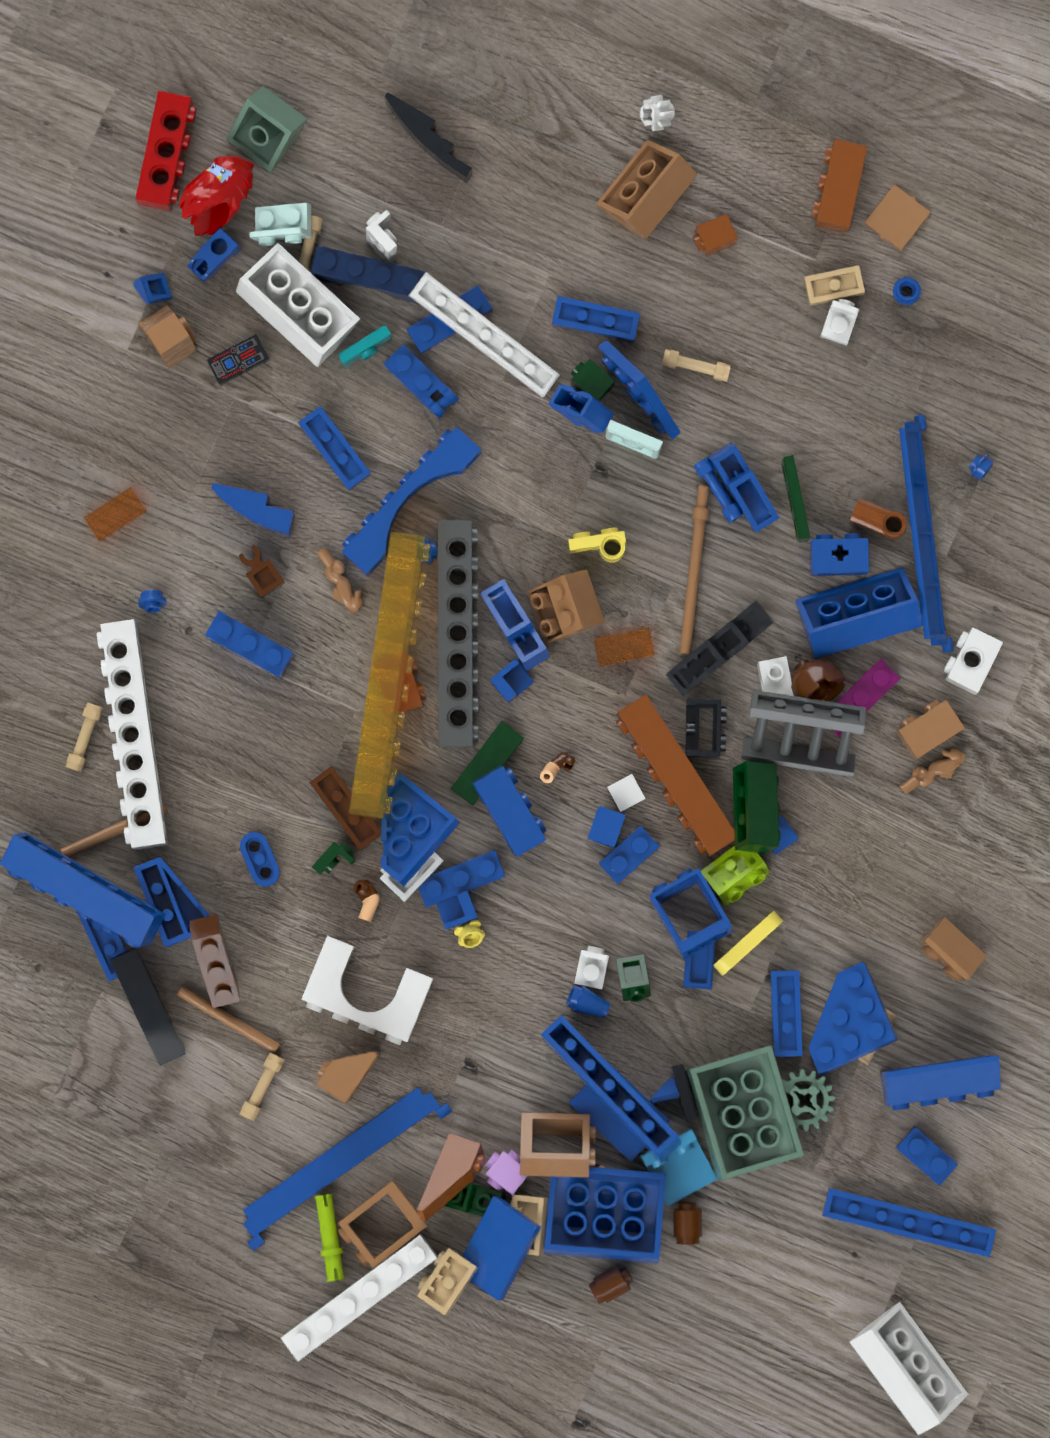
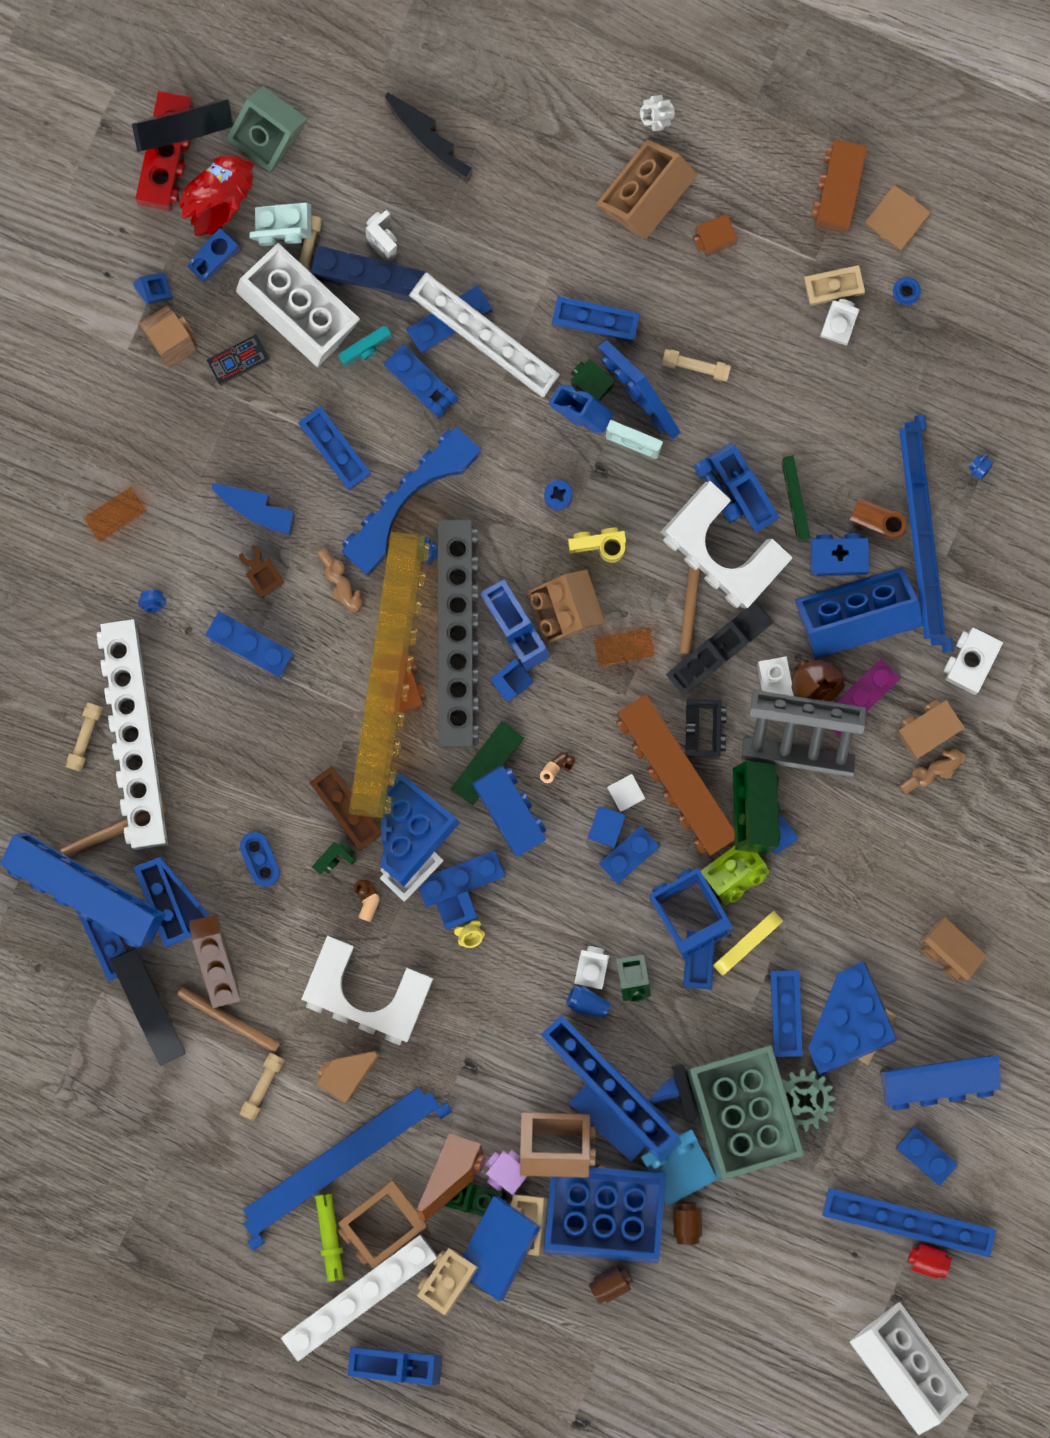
(182, 125): none -> black slope
(395, 1365): none -> blue slope
(560, 499): none -> blue wheel
(688, 534): none -> white arch
(929, 1261): none -> red brick

